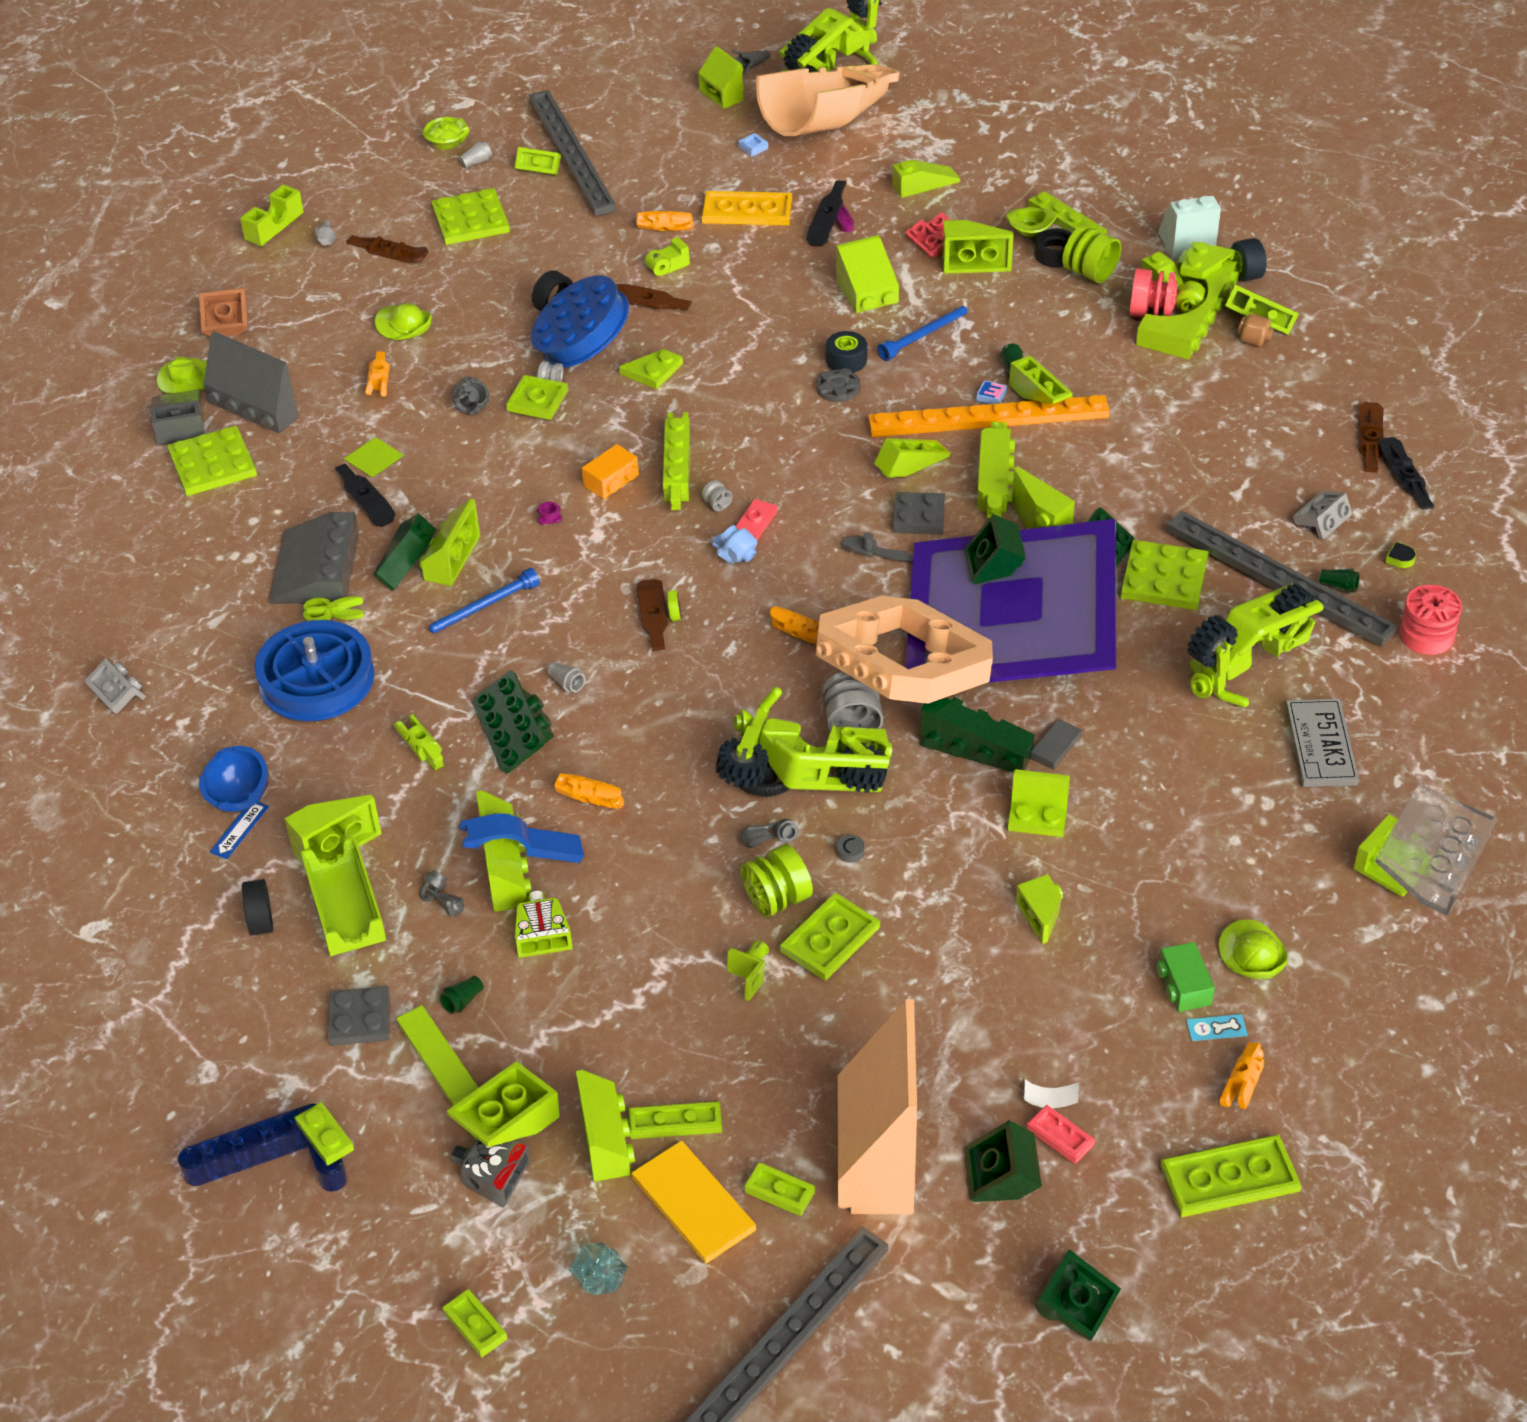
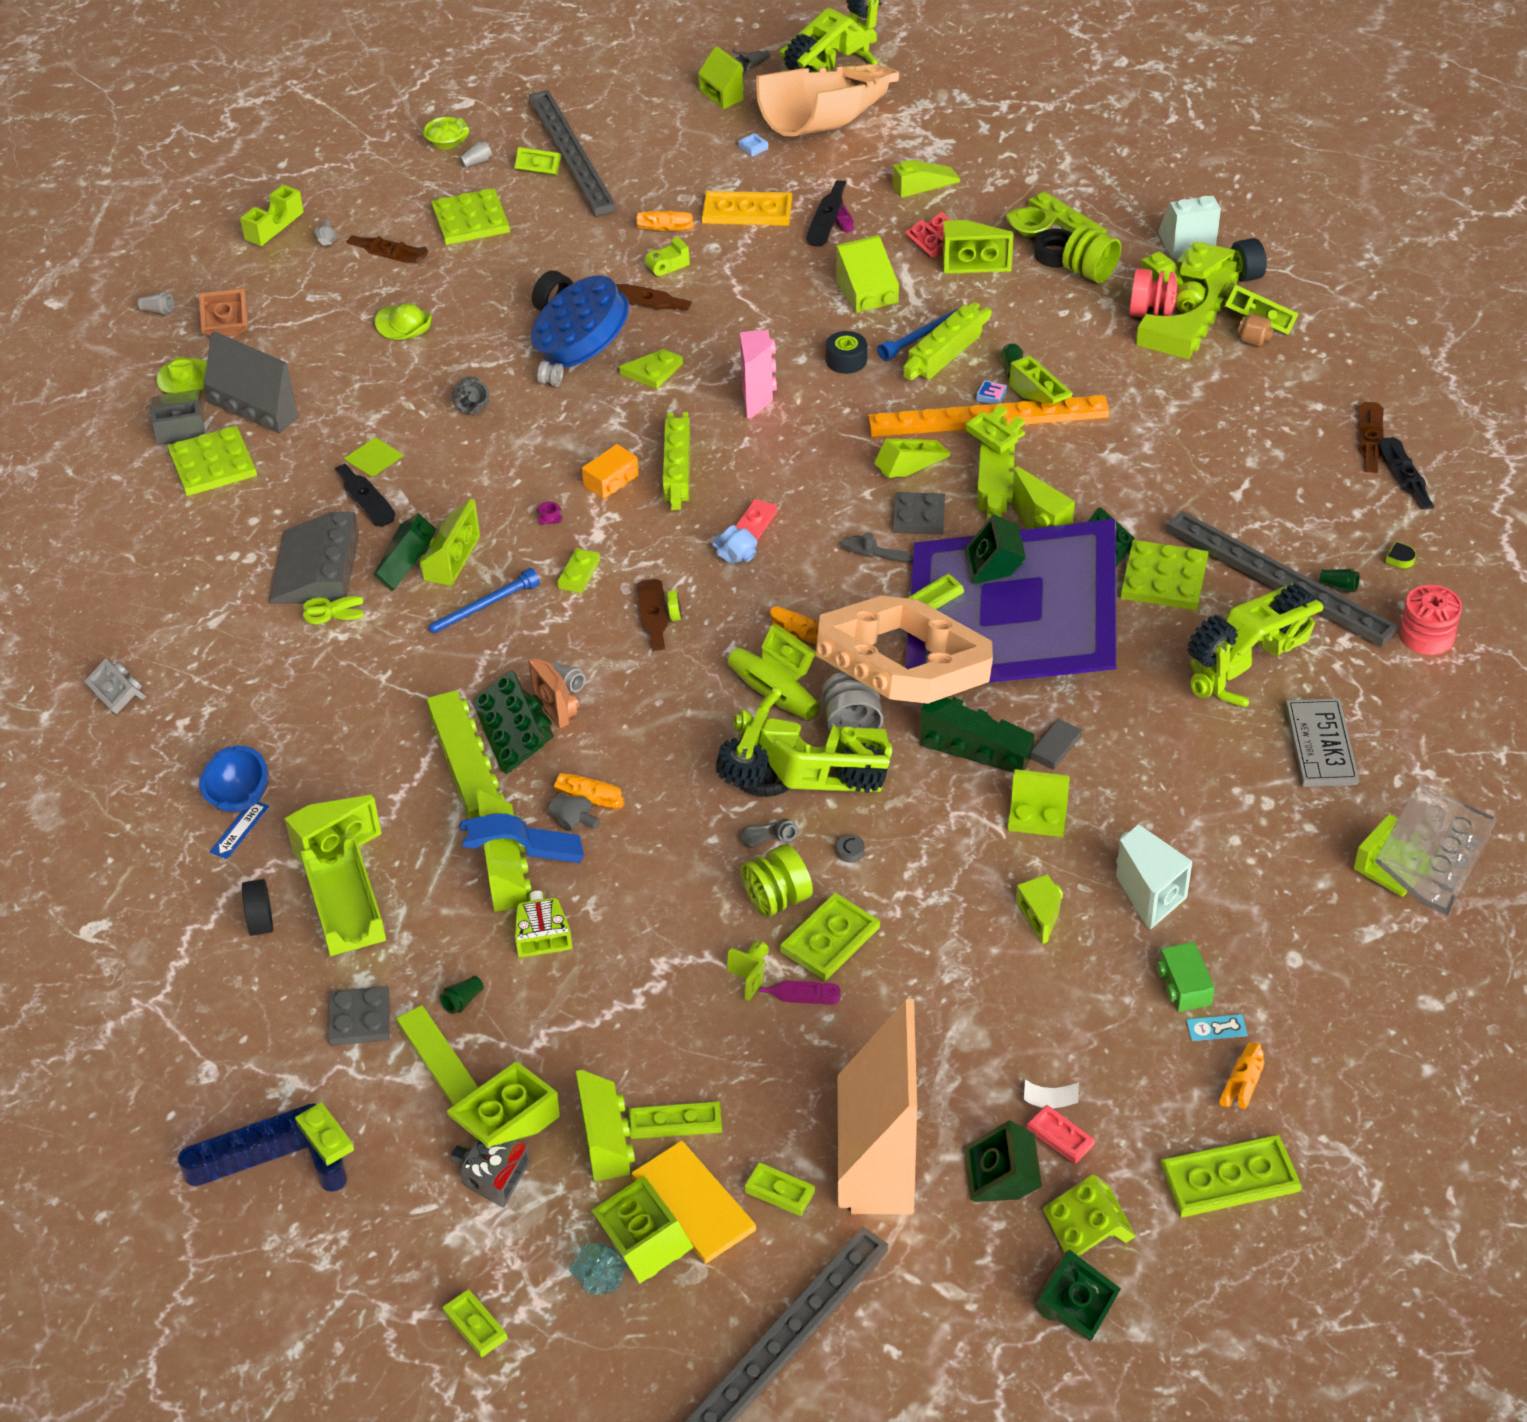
(158, 303): none -> light grey cone
(314, 670): blue wheel -> none
(378, 374): light orange hinge -> none
(421, 742): lime hinge -> none
(452, 904): dark grey piece -> none
(462, 749): none -> lime brick
(537, 397): lime plate -> none
(553, 692): none -> nougat slope
(571, 811): none -> dark grey piece
(579, 570): none -> lime plate
(642, 1229): none -> lime slope
(717, 495): light grey wheel -> none
(757, 370): none -> bright pink slope
(781, 665): none -> lime plate
(805, 992): none -> magenta piece
(838, 383): dark grey wheel -> none
(939, 592): none -> lime tile
(946, 341): none -> lime hinge
(992, 432): none -> lime plate
(1087, 1216): none -> lime bracket
(1152, 874): none -> light aqua slope
(1252, 950): lime hat -> none
(1324, 512): light grey bracket -> none

